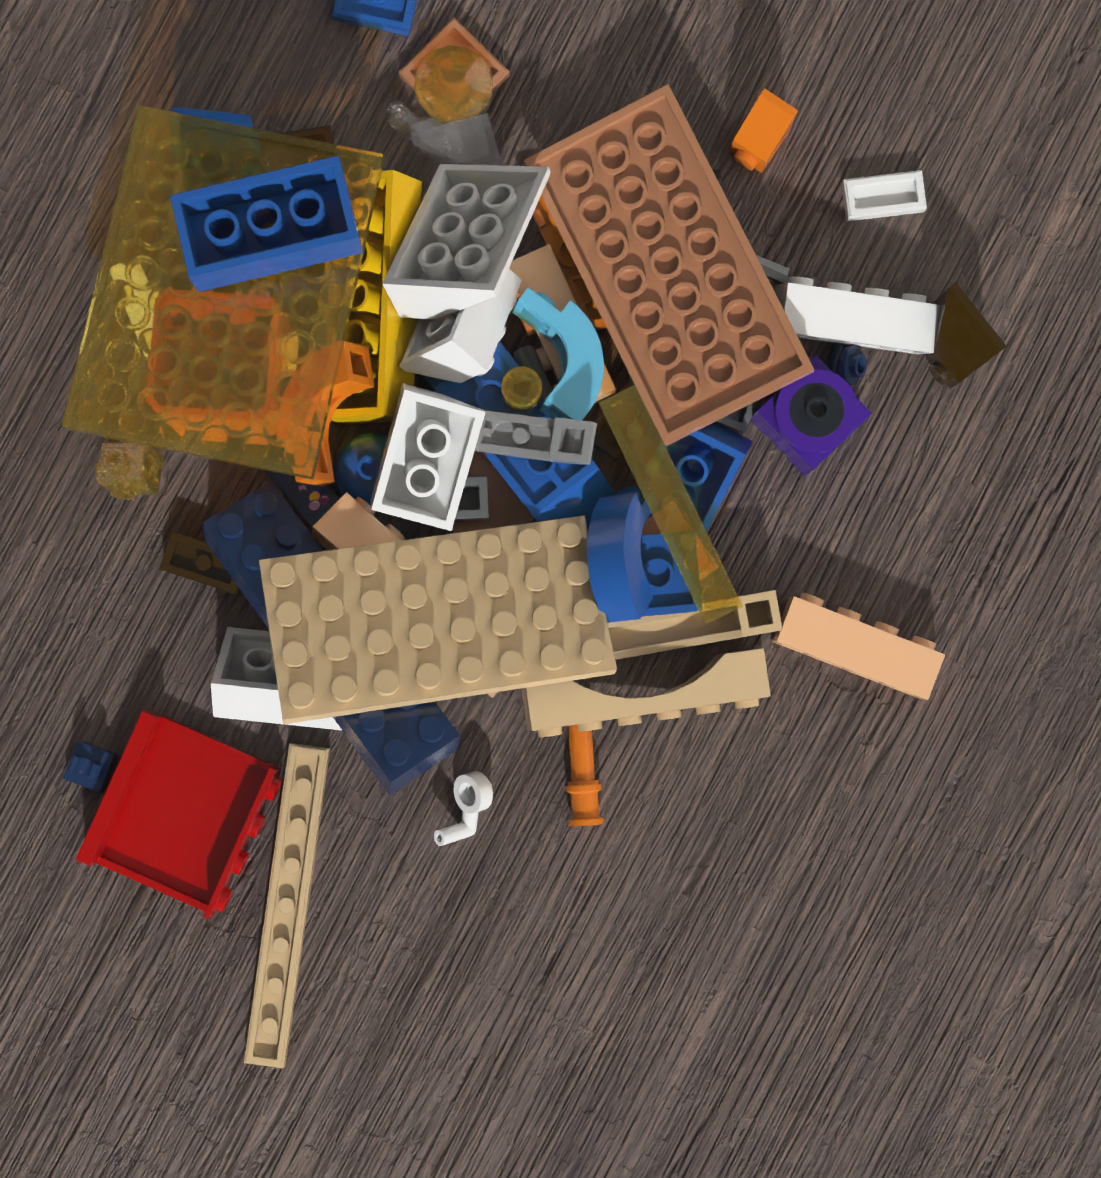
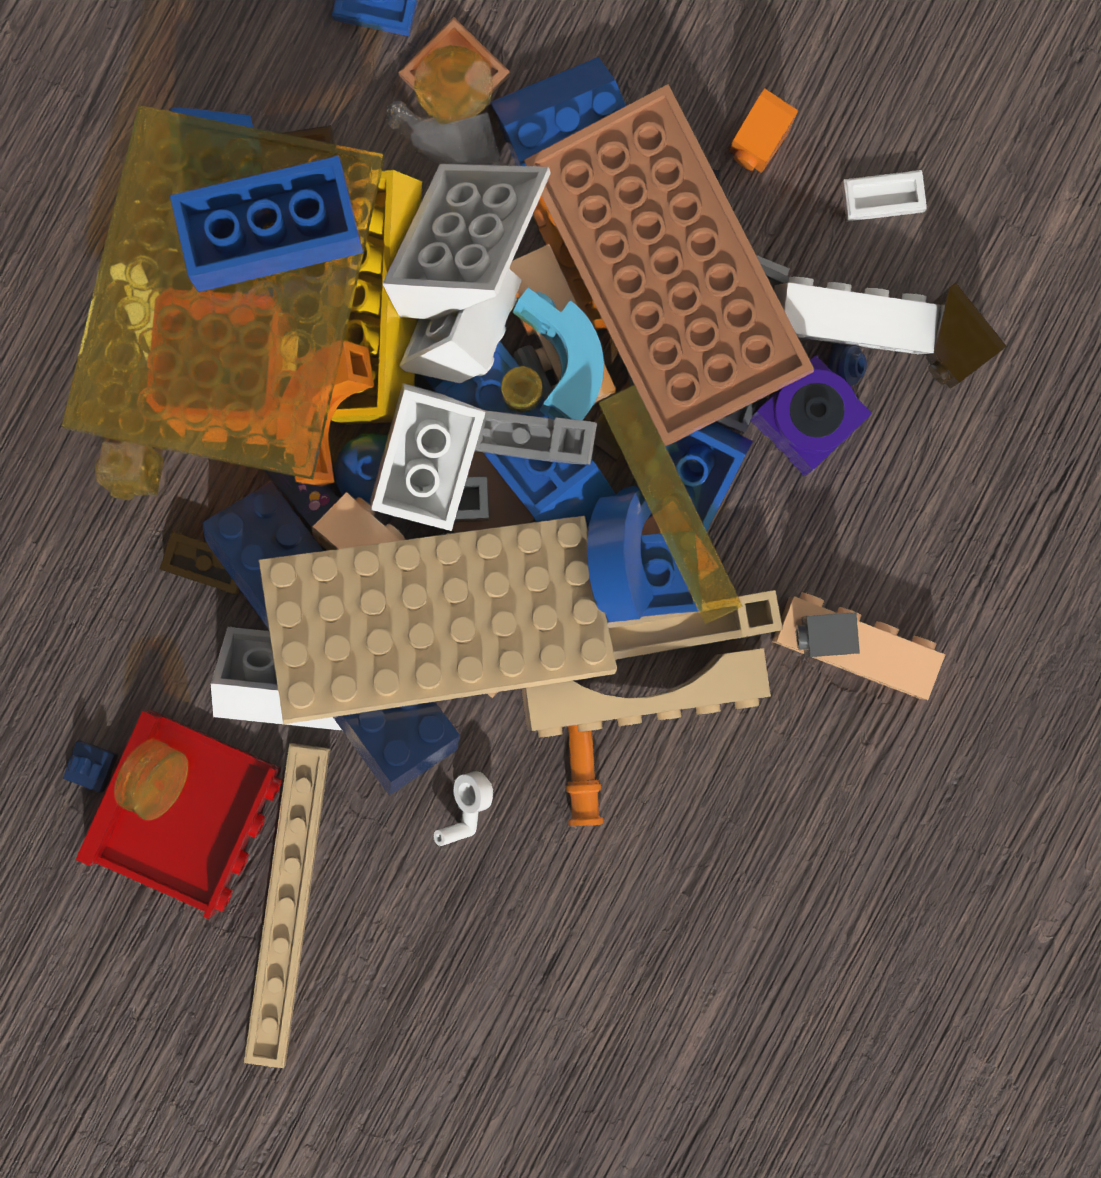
(151, 779): none -> clear yellow head
(556, 108): none -> blue slope
(828, 635): none -> dark grey brick

